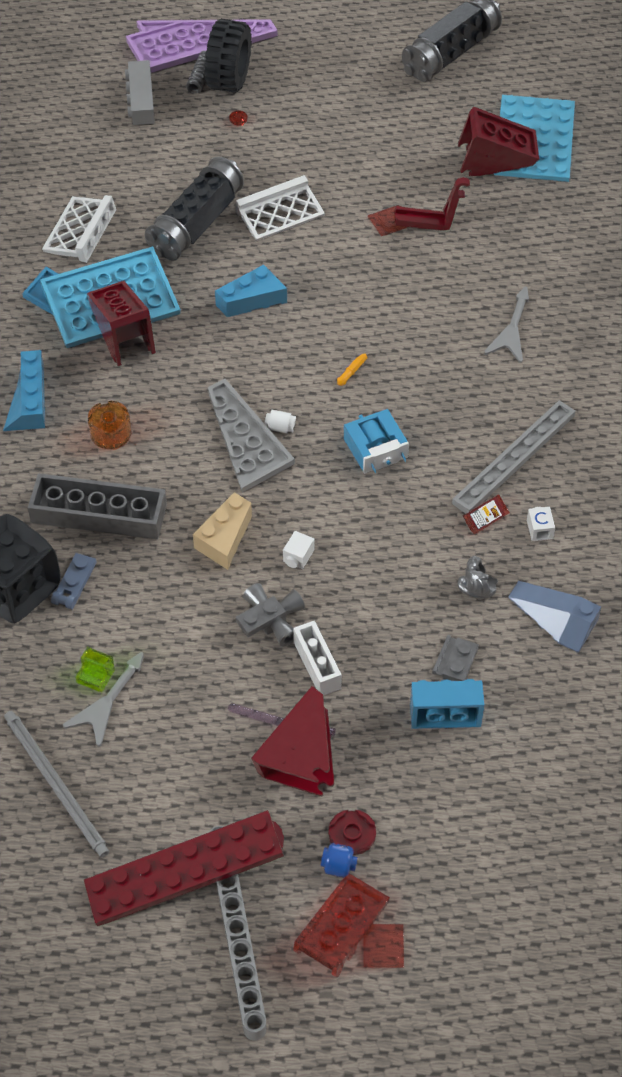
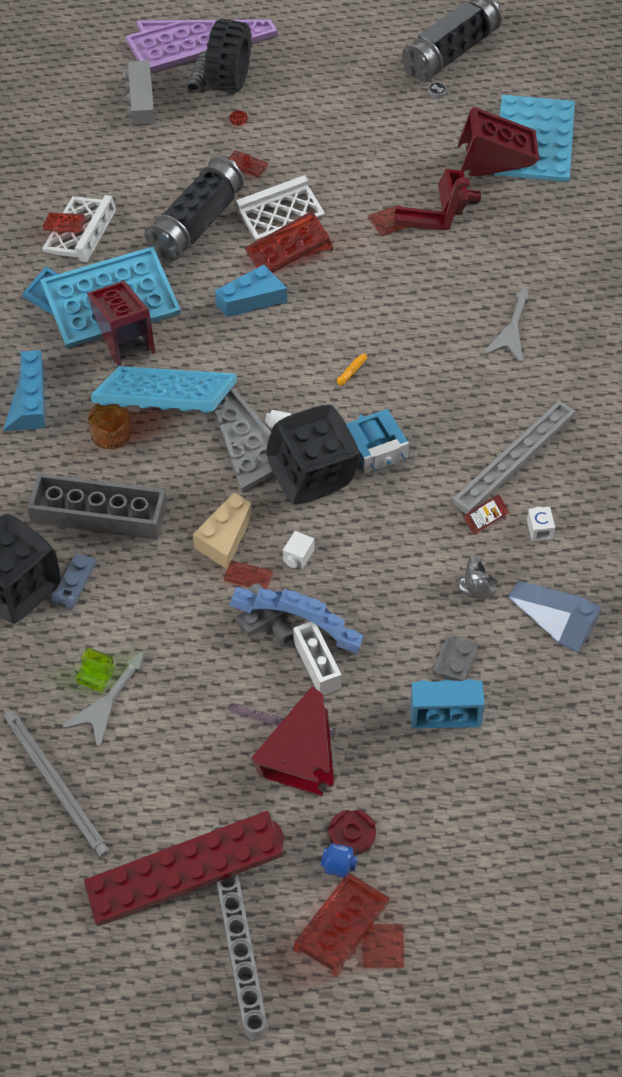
(64, 222): none -> clear red plate
(164, 388): none -> medium azure plate
(247, 575): none -> clear red tile
(249, 163): none -> clear red plate
(290, 243): none -> clear red plate
(302, 606): none -> medium blue piece
(312, 453): none -> black piece
(437, 90): none -> light grey tile
(446, 185): none -> dark red brick

